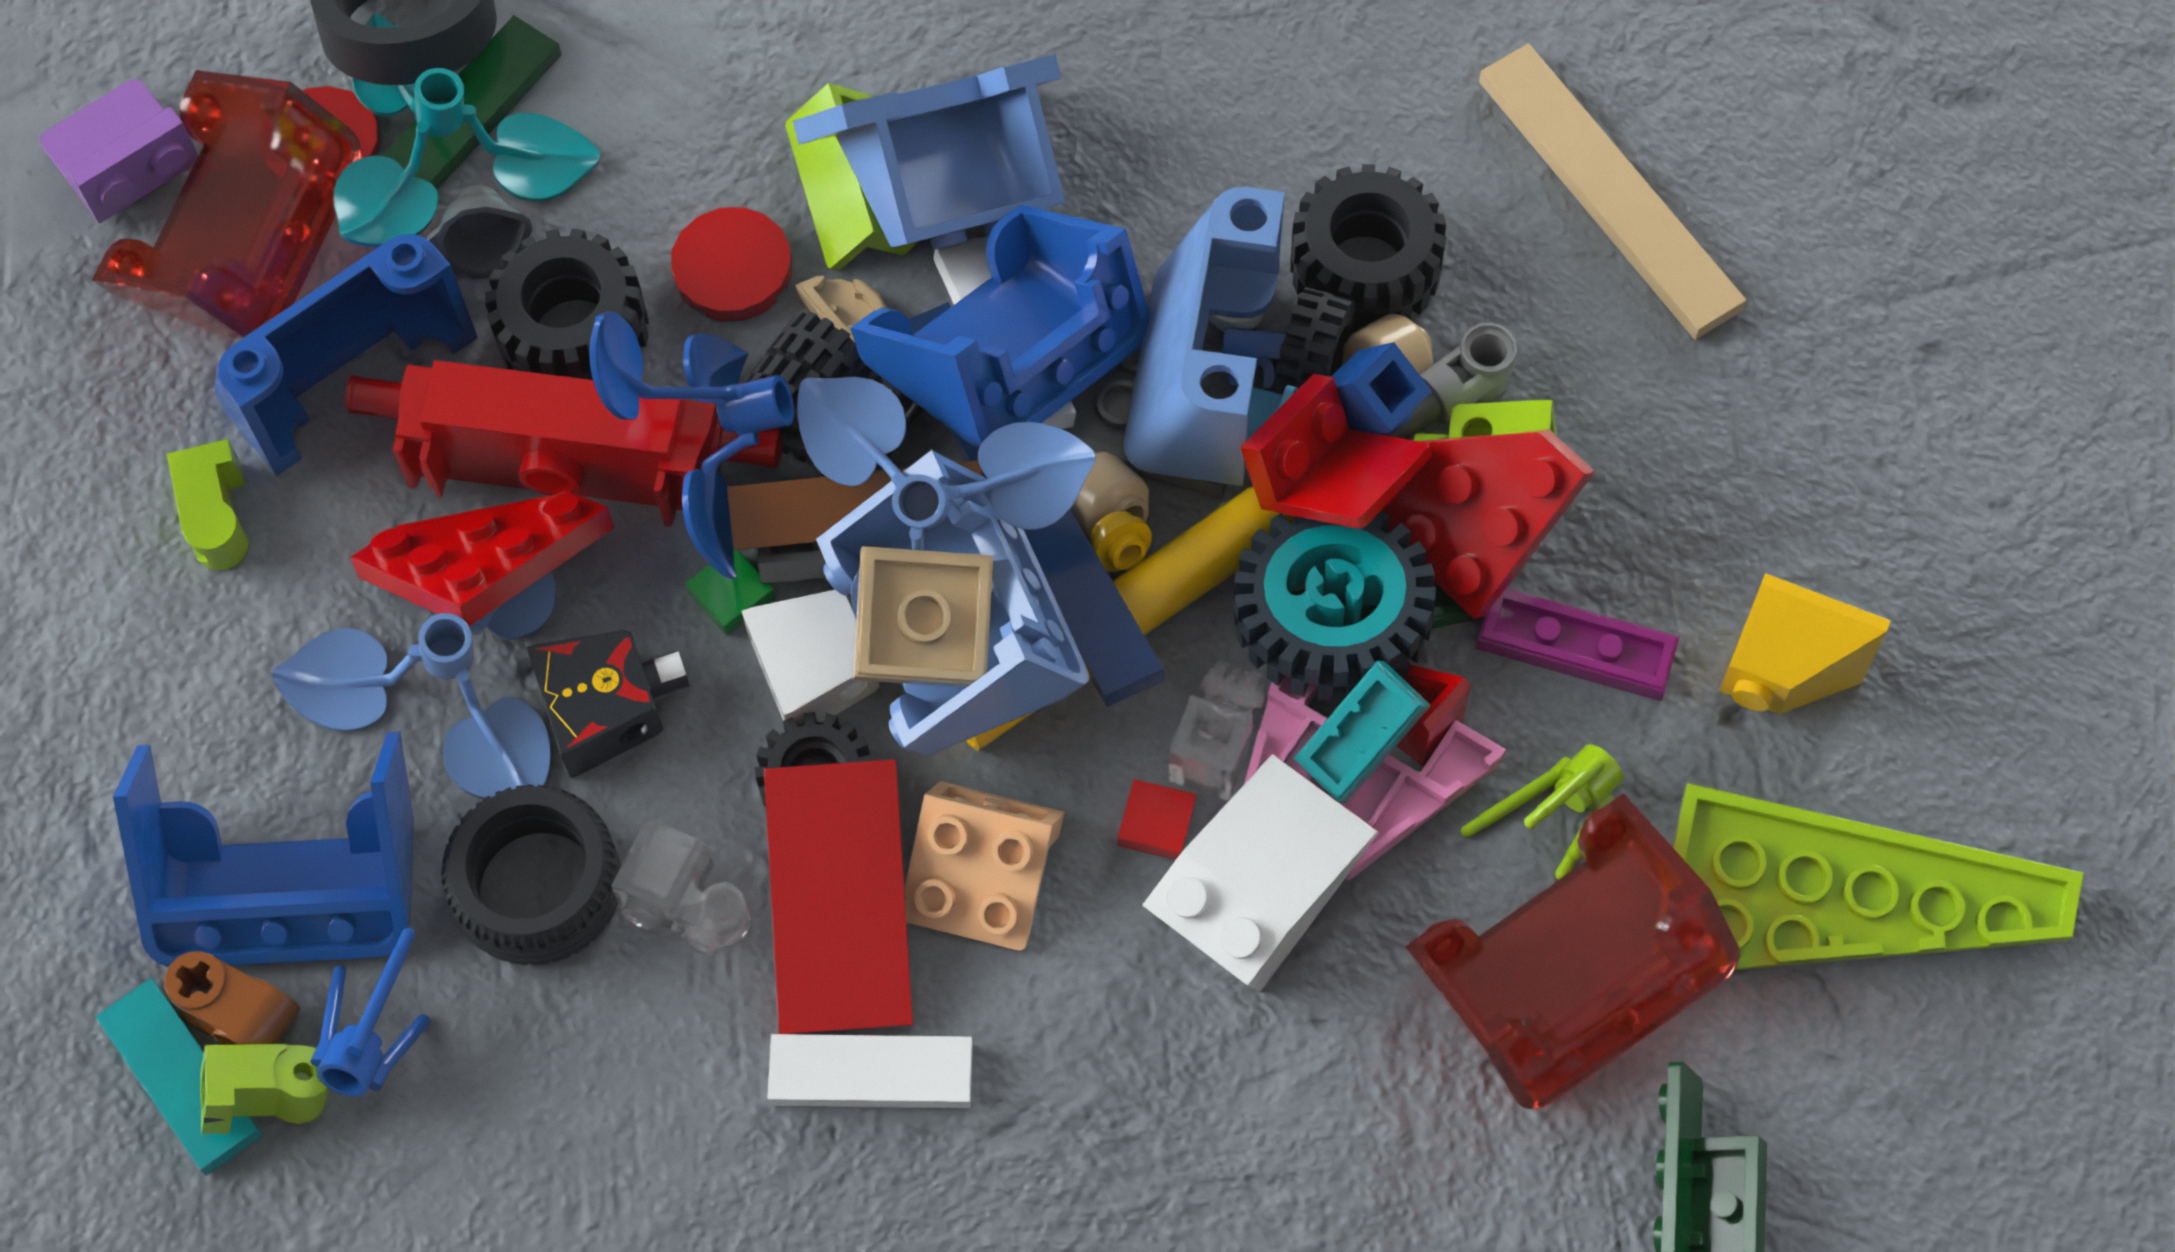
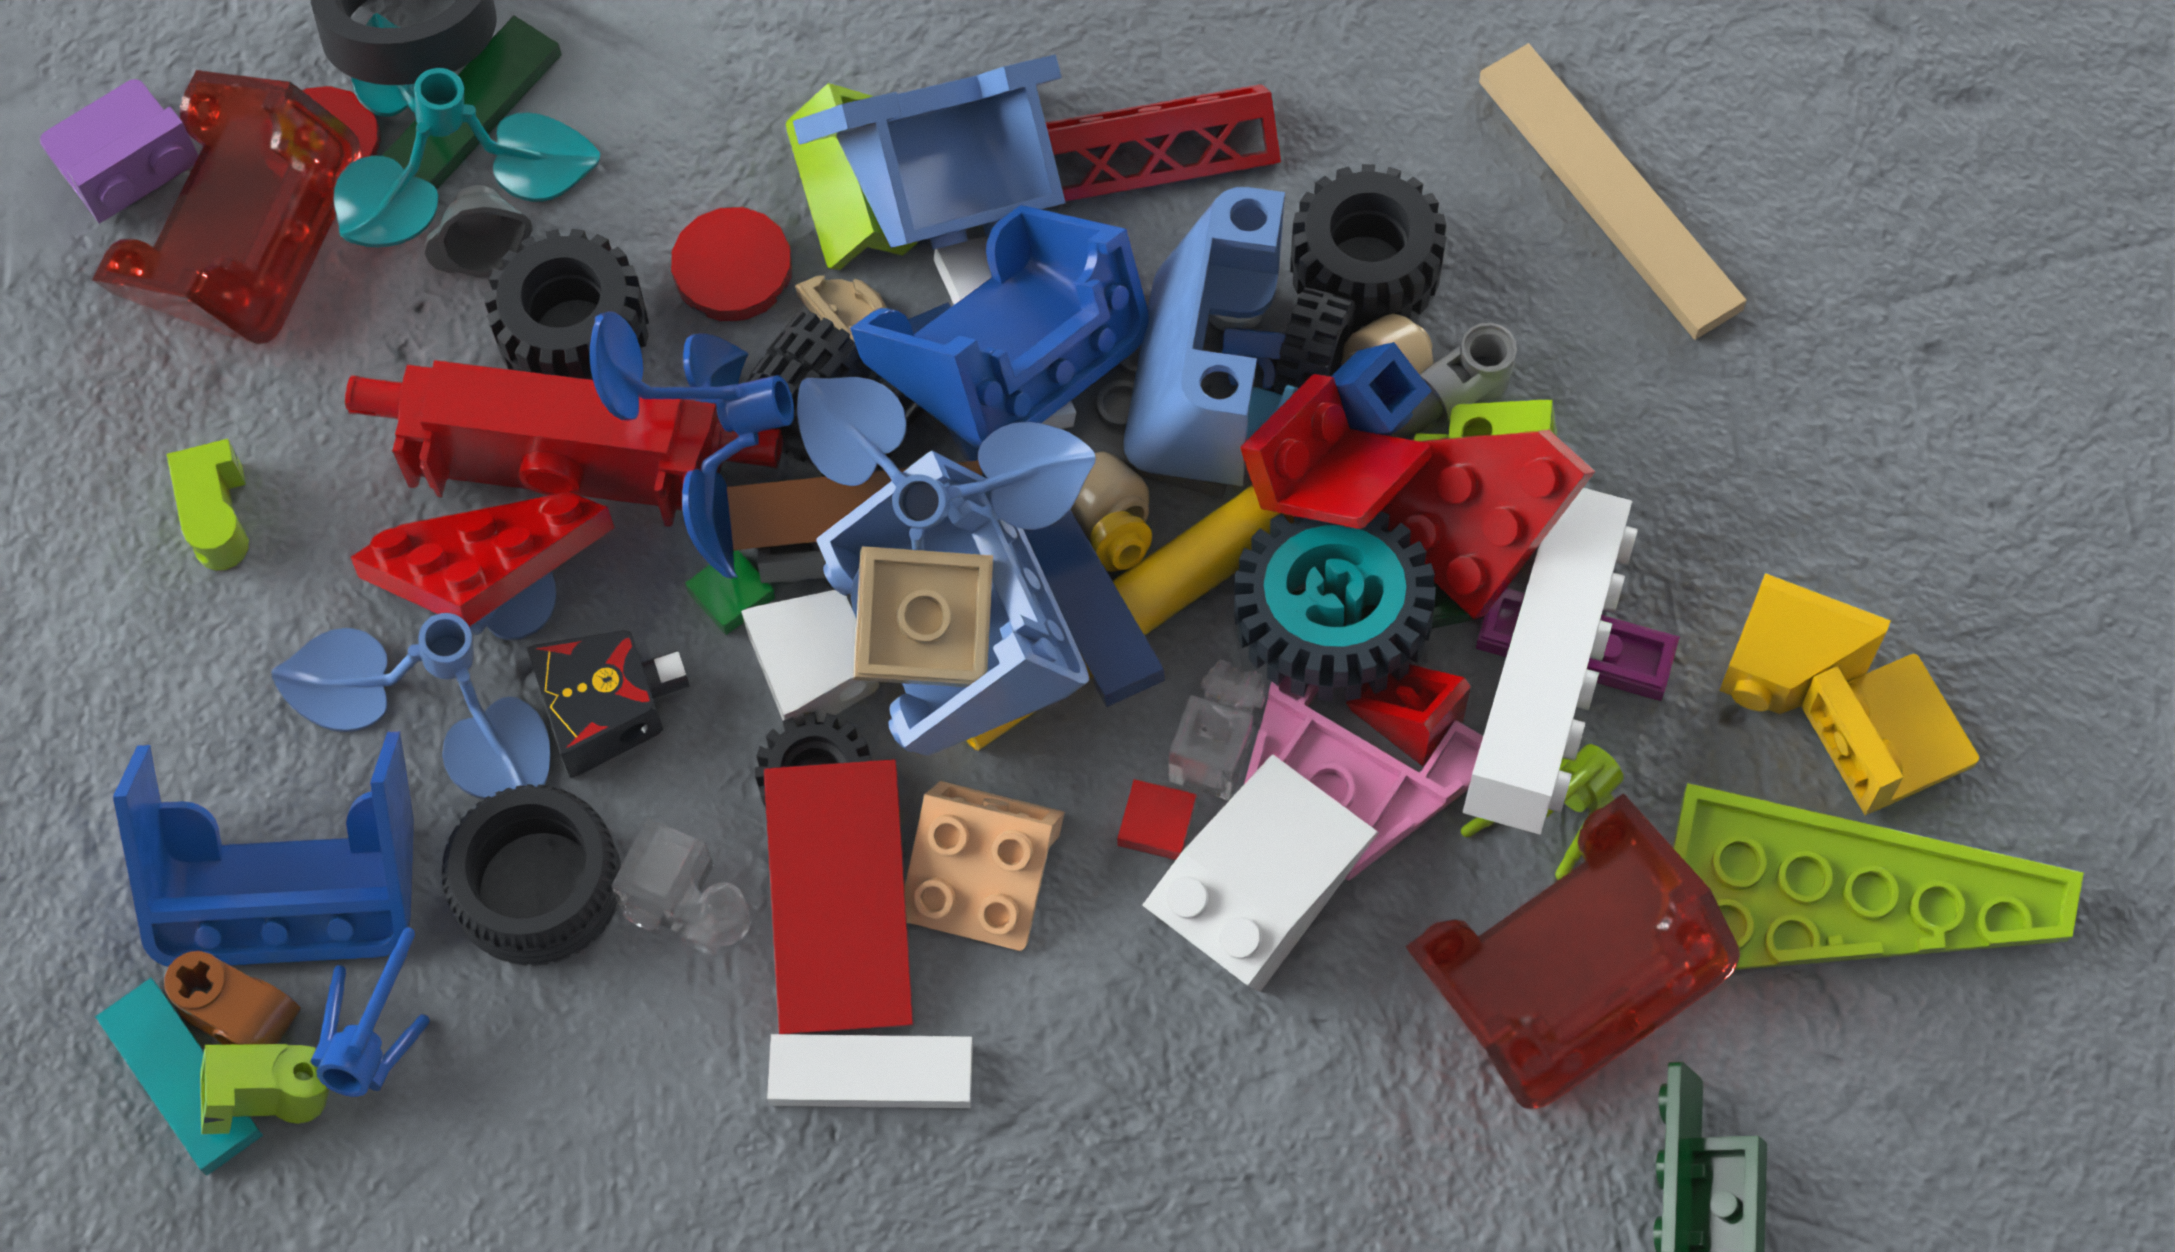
(394, 288): blue windscreen -> none
(1166, 119): none -> red fence
(1362, 732): teal plate -> none
(1548, 663): none -> white brick
(1888, 731): none -> yellow bracket

